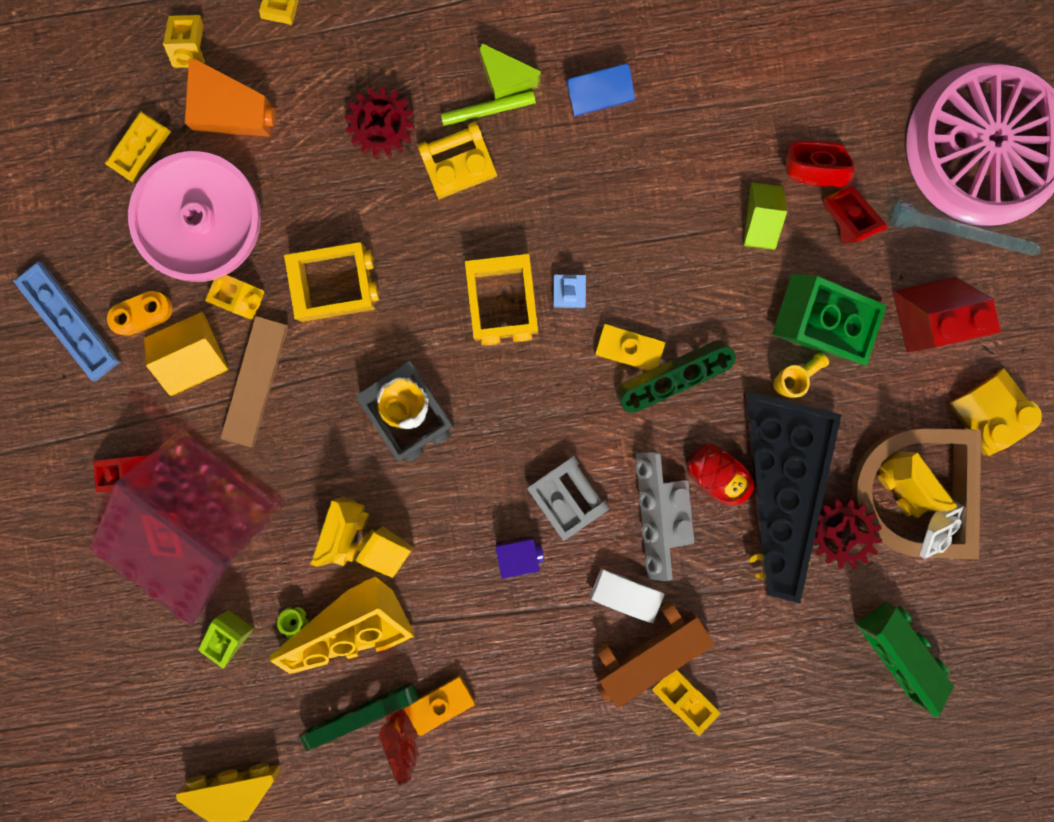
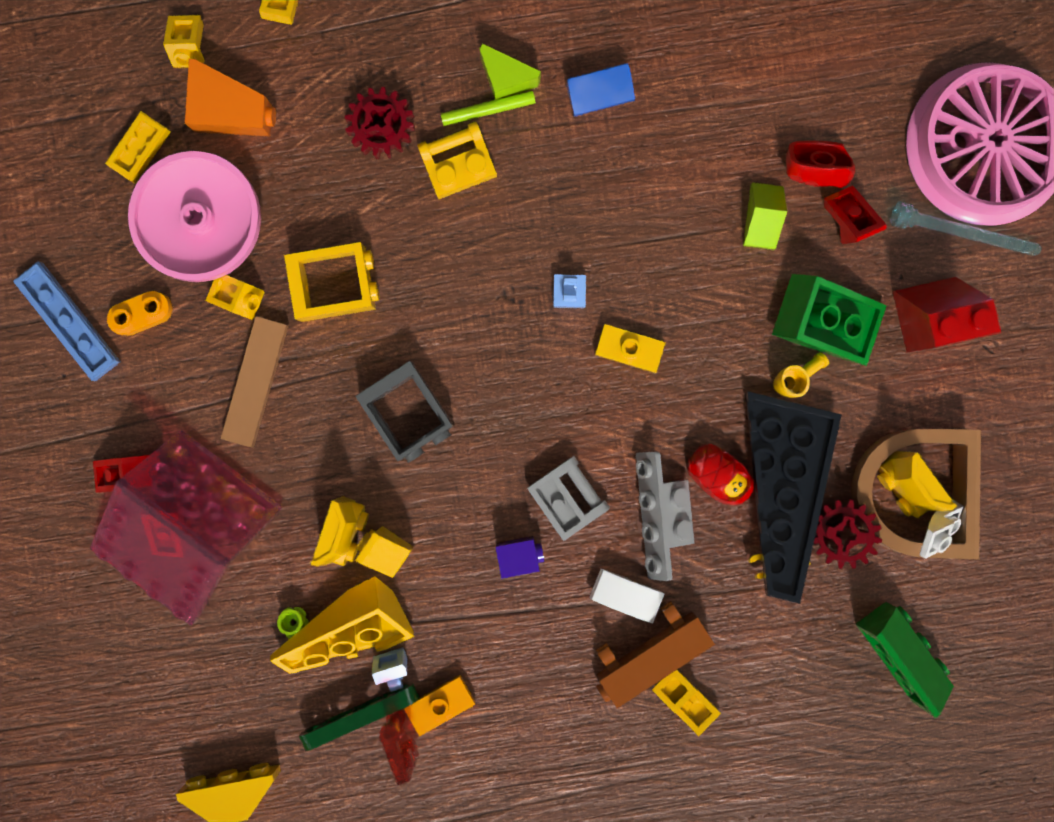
(184, 354): yellow slope -> none
(224, 638): lime slope -> none
(390, 668): none -> tile
(402, 403): yellow hair -> none
(501, 266): yellow window -> none
(674, 371): dark green beam -> none
(998, 411): yellow slope -> none

